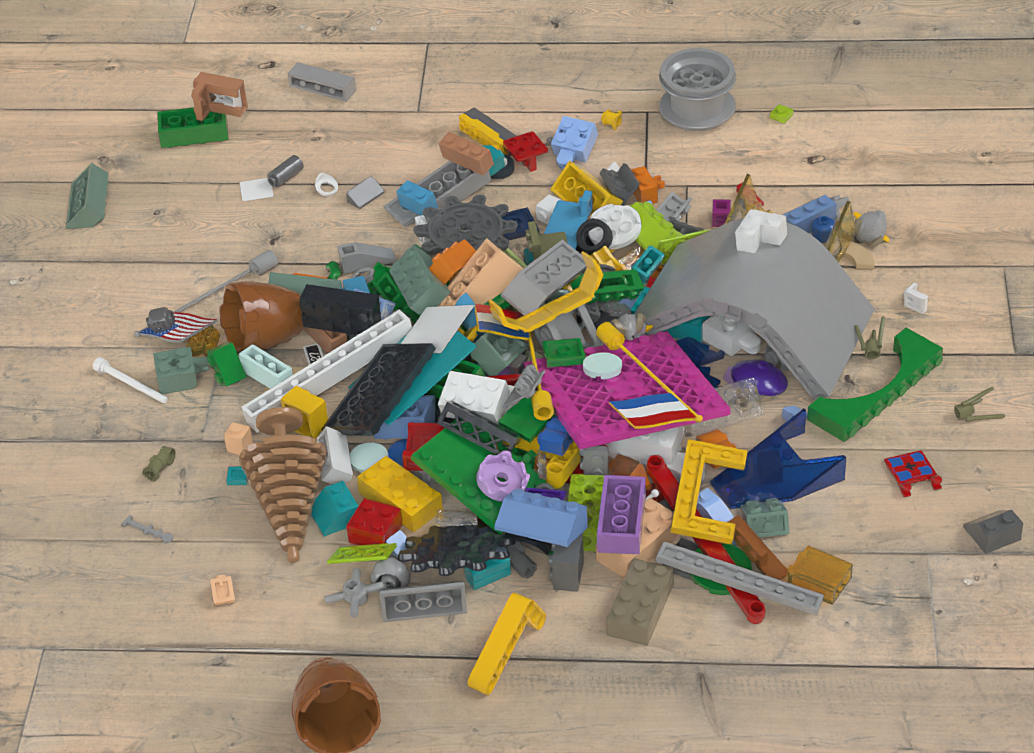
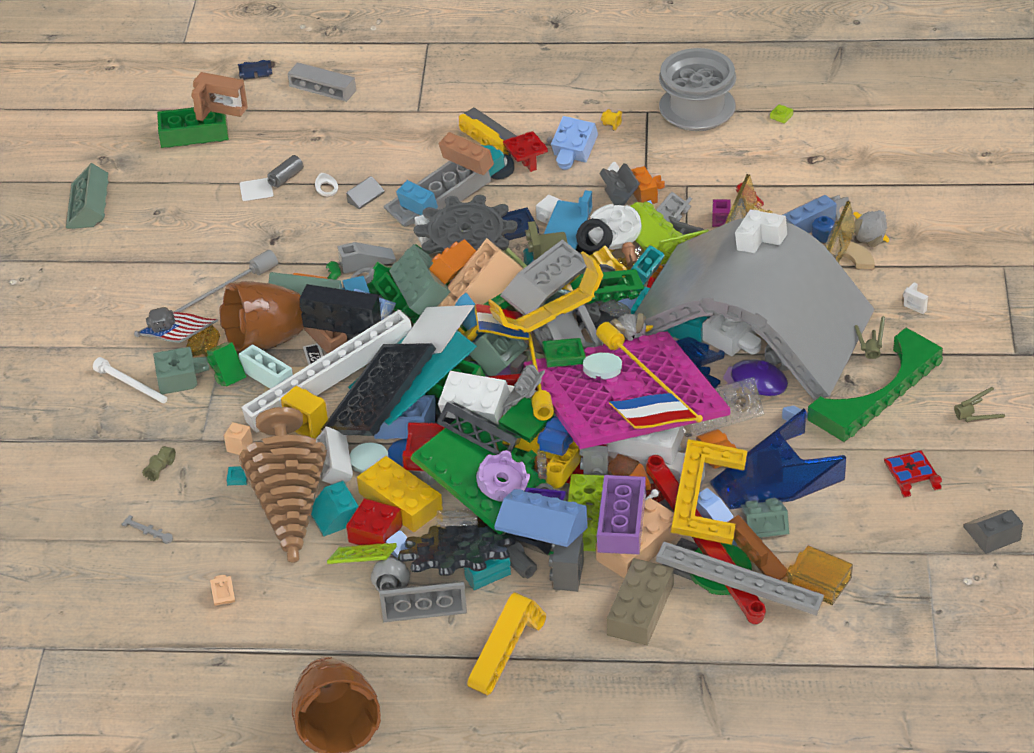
(262, 67): none -> dark blue hinge
(355, 592): light grey bar -> none
(575, 180): yellow slope -> none
(629, 251): none -> nougat pin

